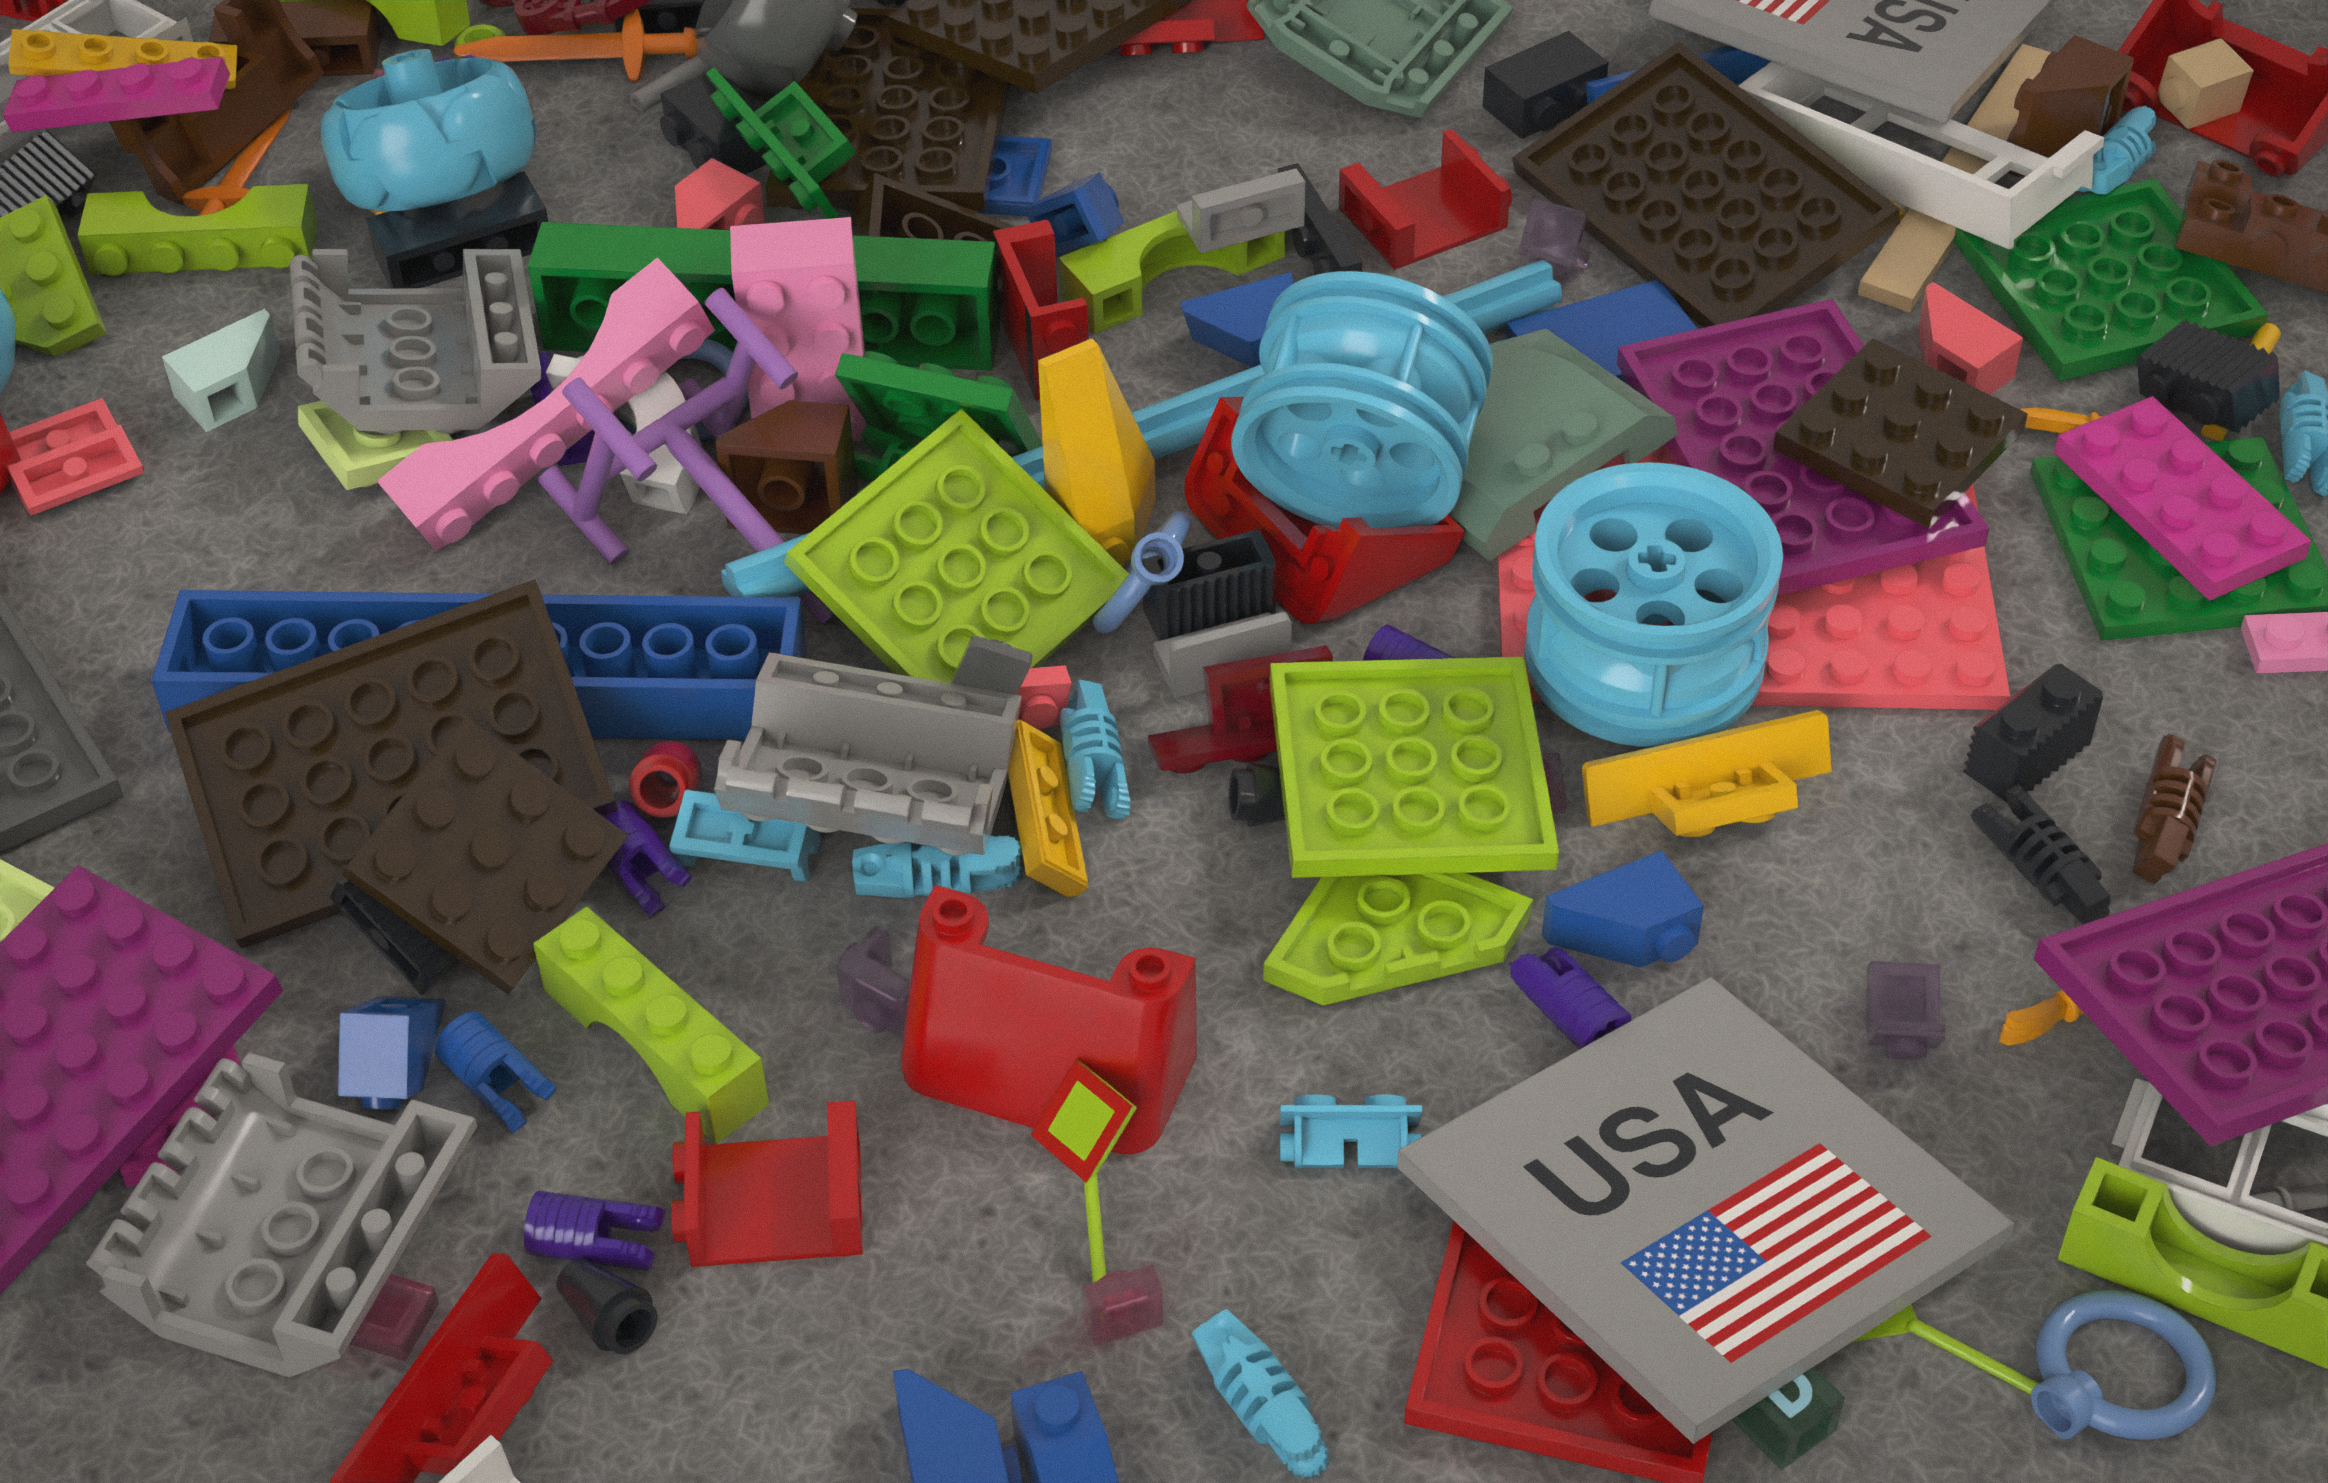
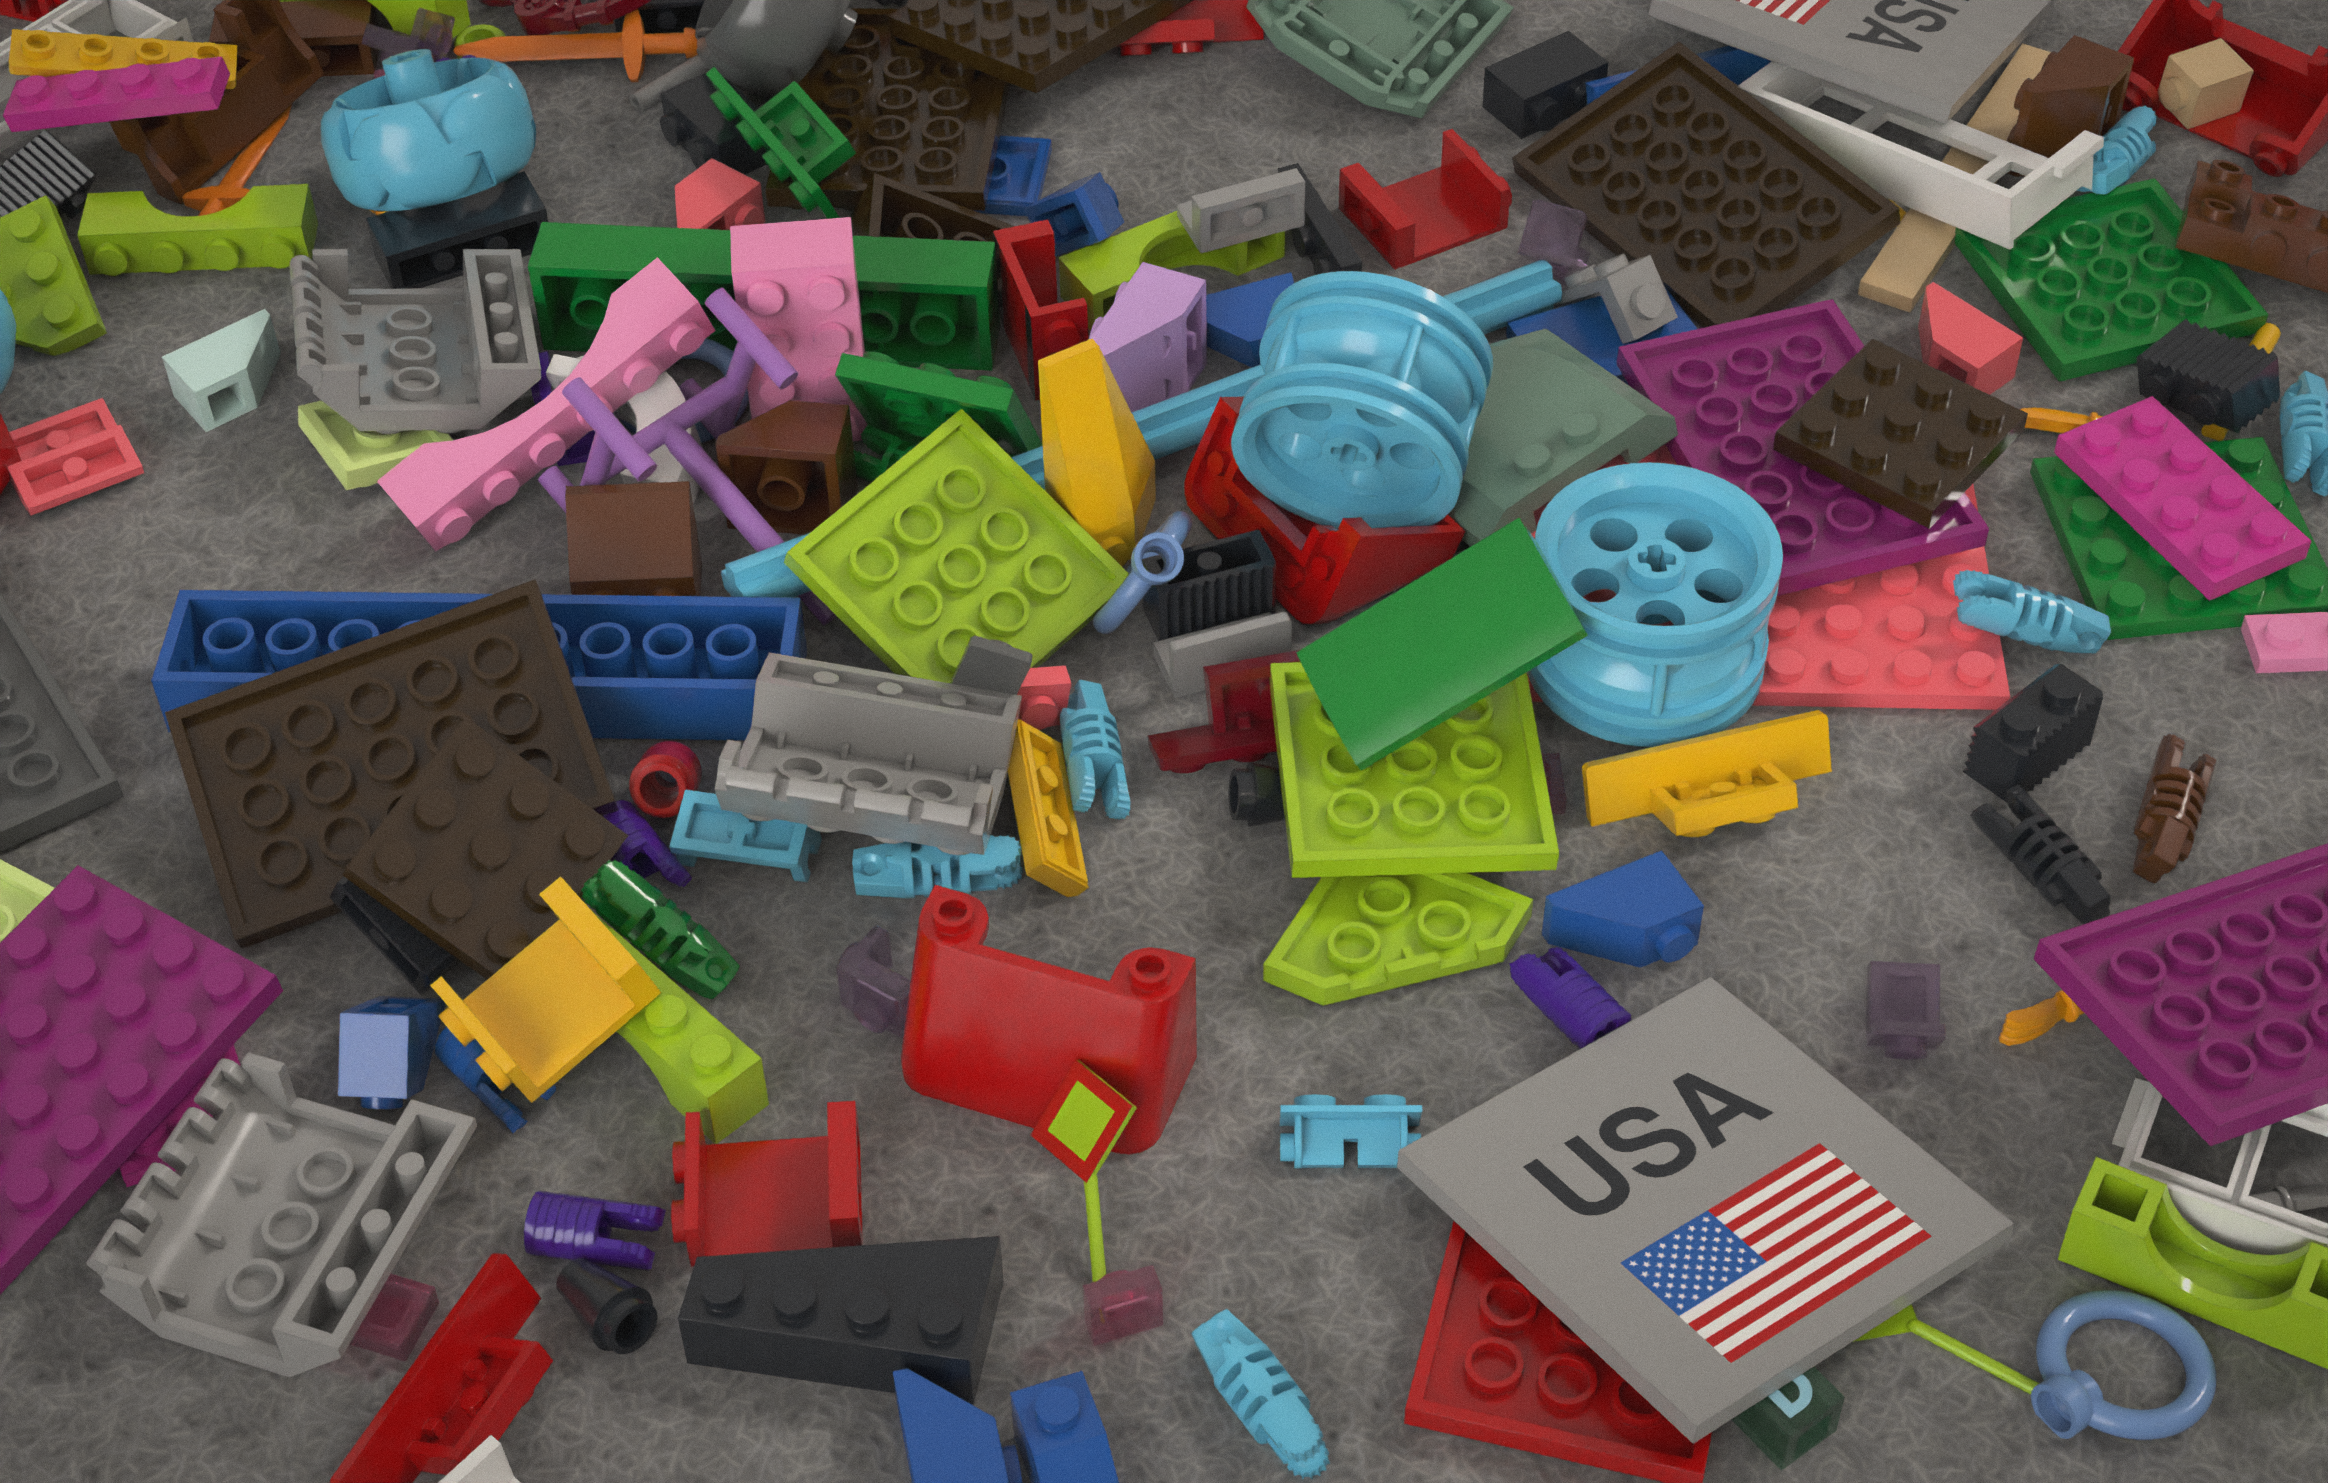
(430, 31): none -> bracket
(550, 999): none -> yellow panel
(633, 540): none -> reddish brown slope
(660, 929): none -> green hinge
(848, 1313): none -> black wedge
(1155, 335): none -> lavender slope
(1441, 644): none -> green slope
(1630, 292): none -> light grey bracket
(2029, 614): none -> medium azure hinge

